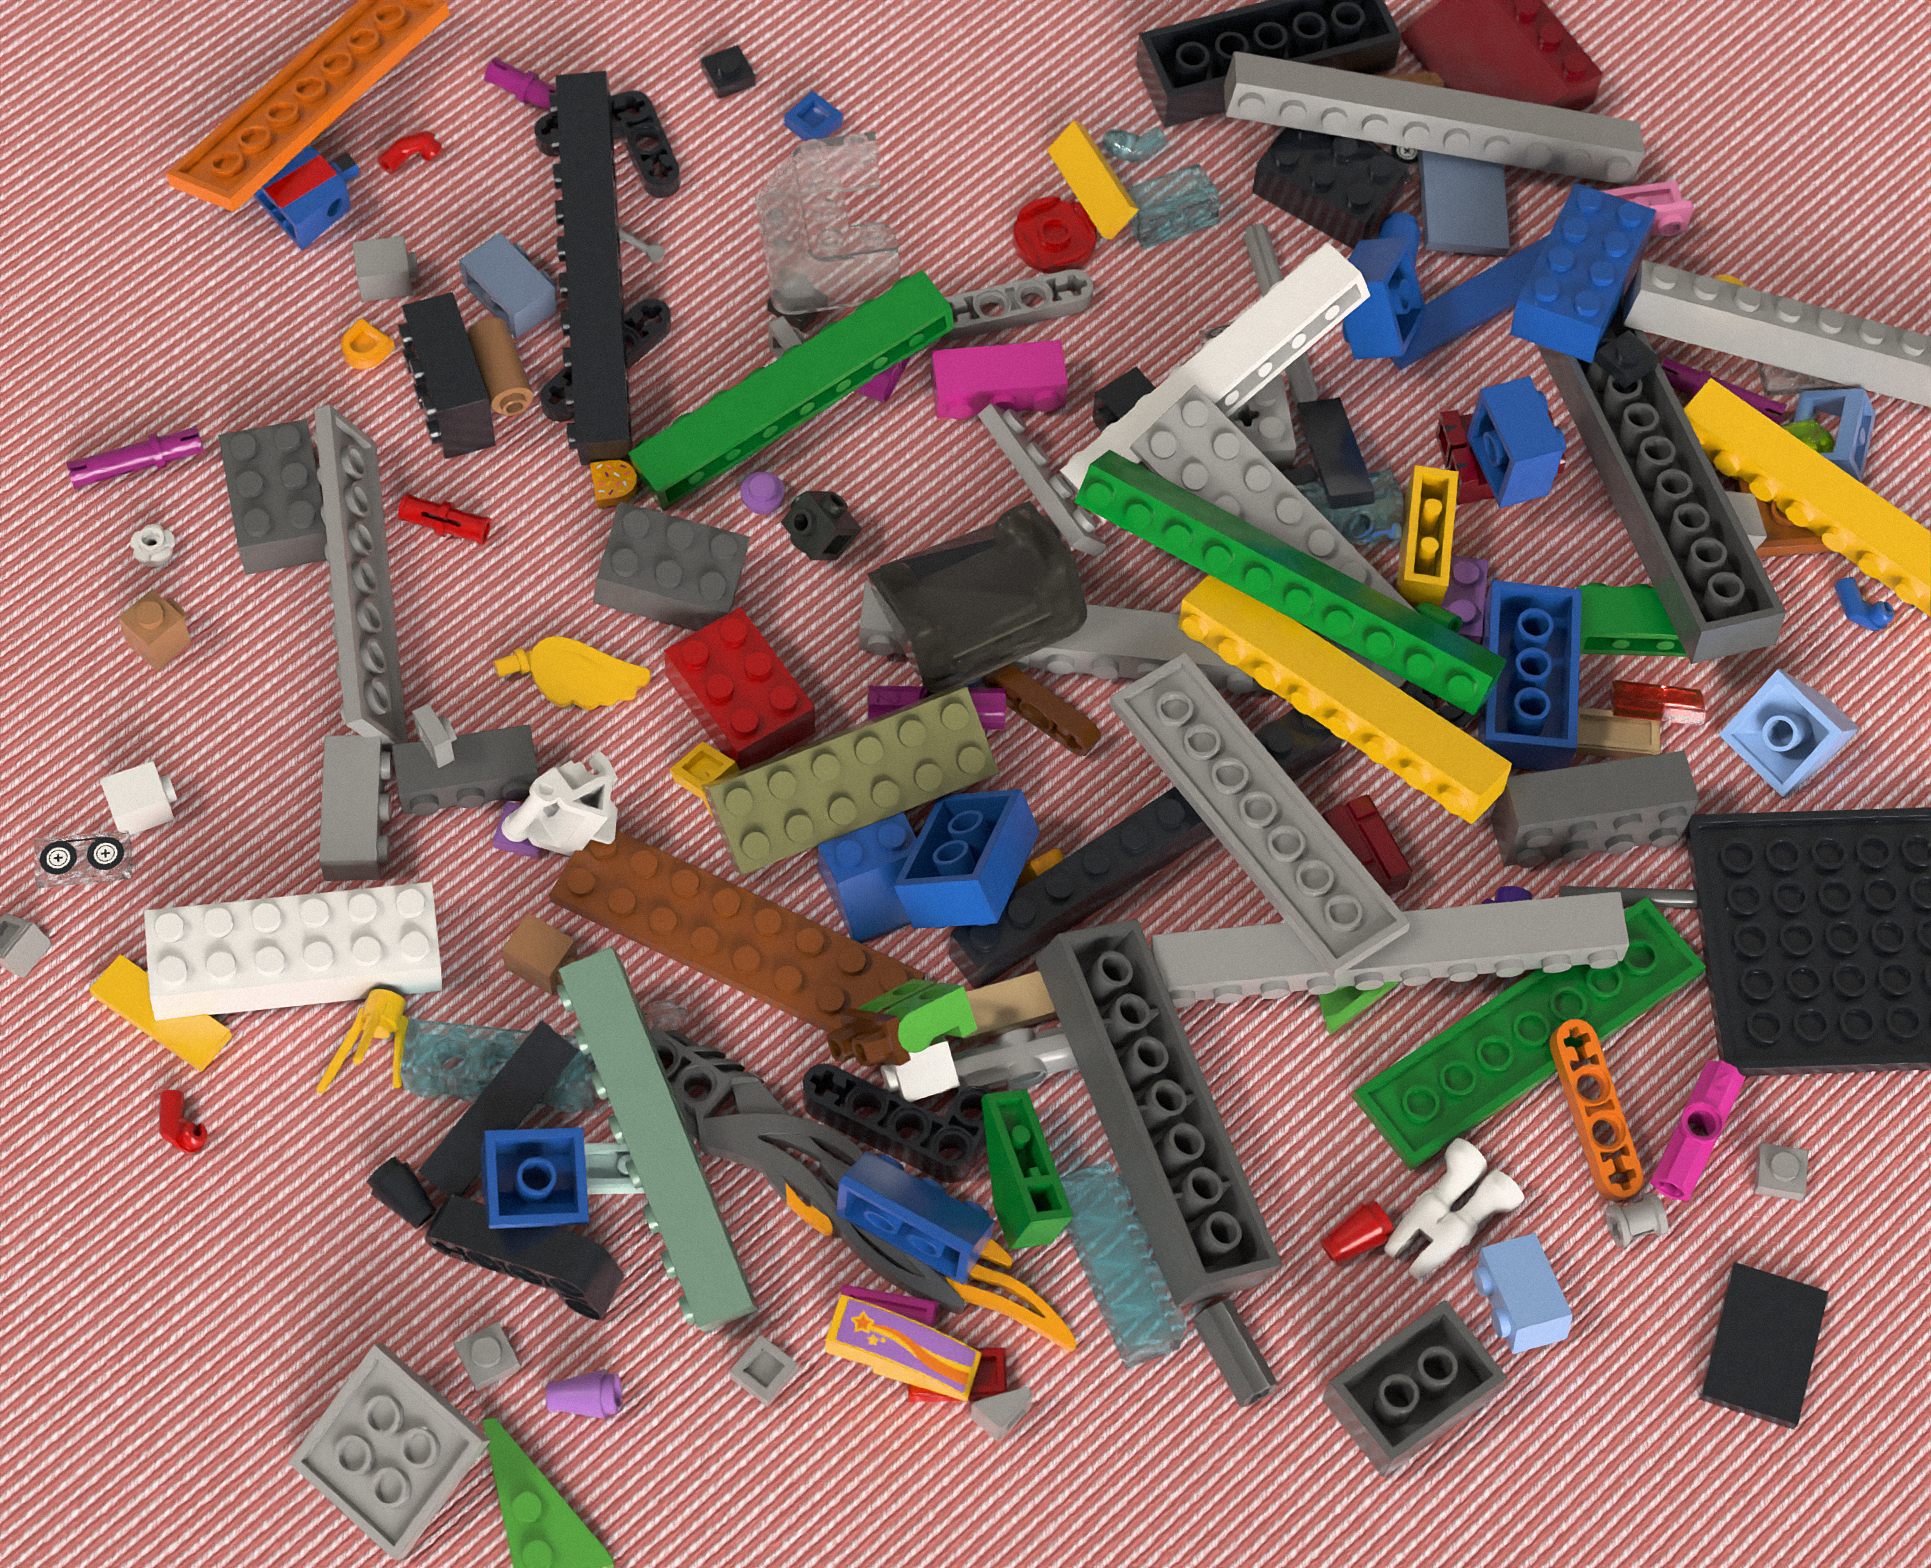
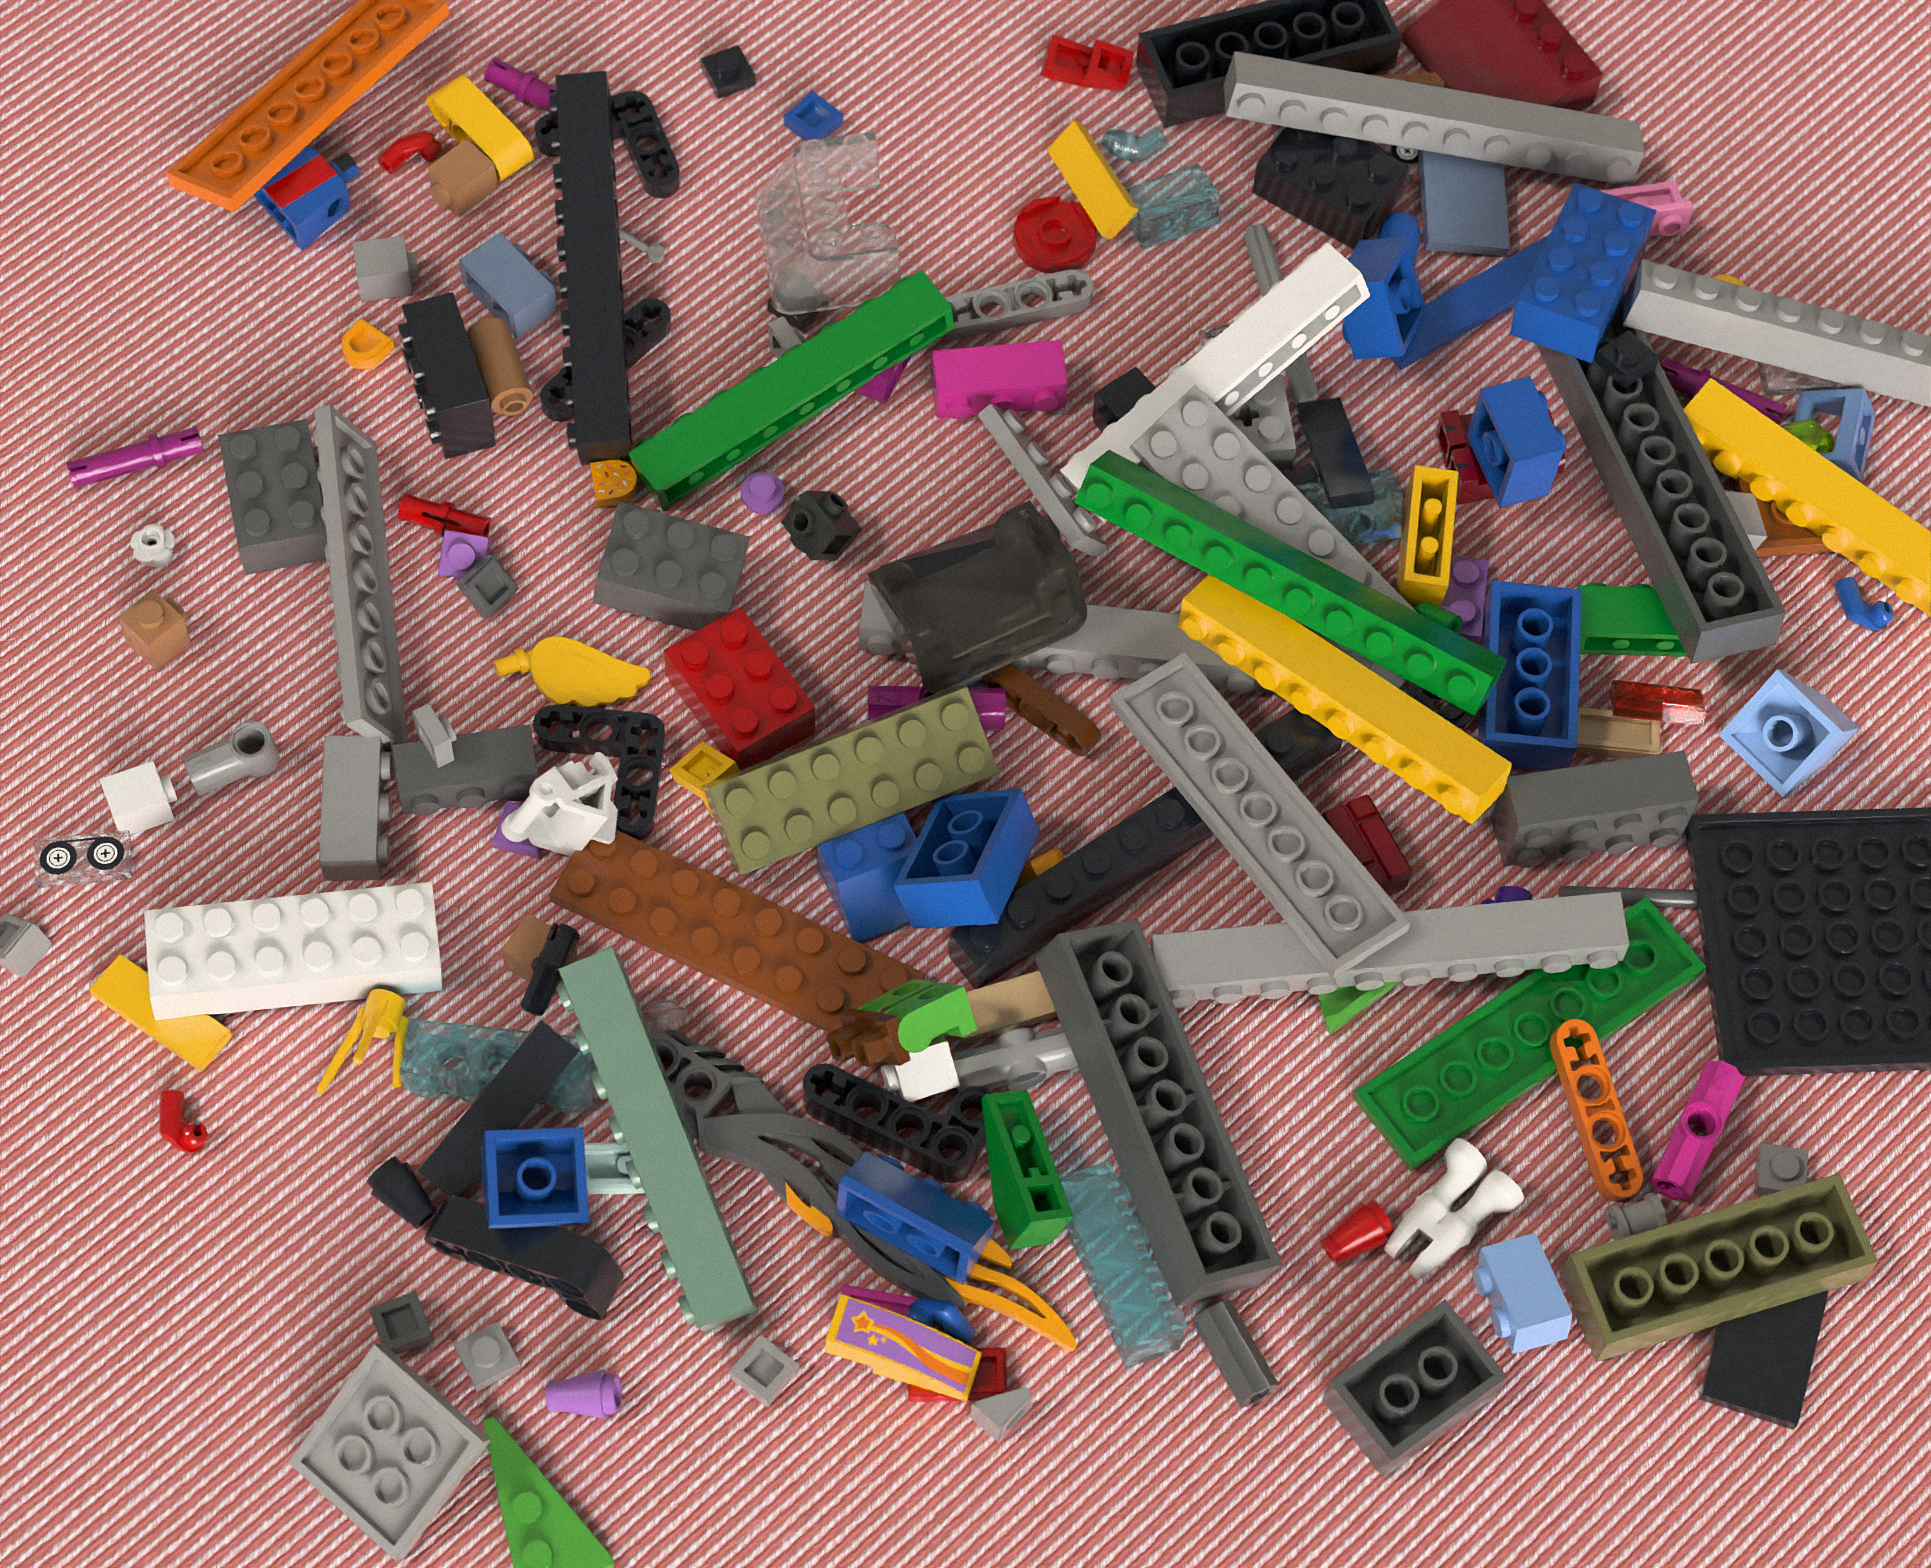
(228, 759): none -> light grey piece
(401, 1323): none -> dark grey plate
(461, 552): none -> medium lavender plate
(462, 178): none -> medium nougat brick
(471, 115): none -> yellow beam
(487, 586): none -> dark grey tile
(554, 955): none -> black axle
(622, 743): none -> black beam
(942, 1313): none -> blue arm
(1095, 67): none -> red slope
(1717, 1267): none -> olive brick

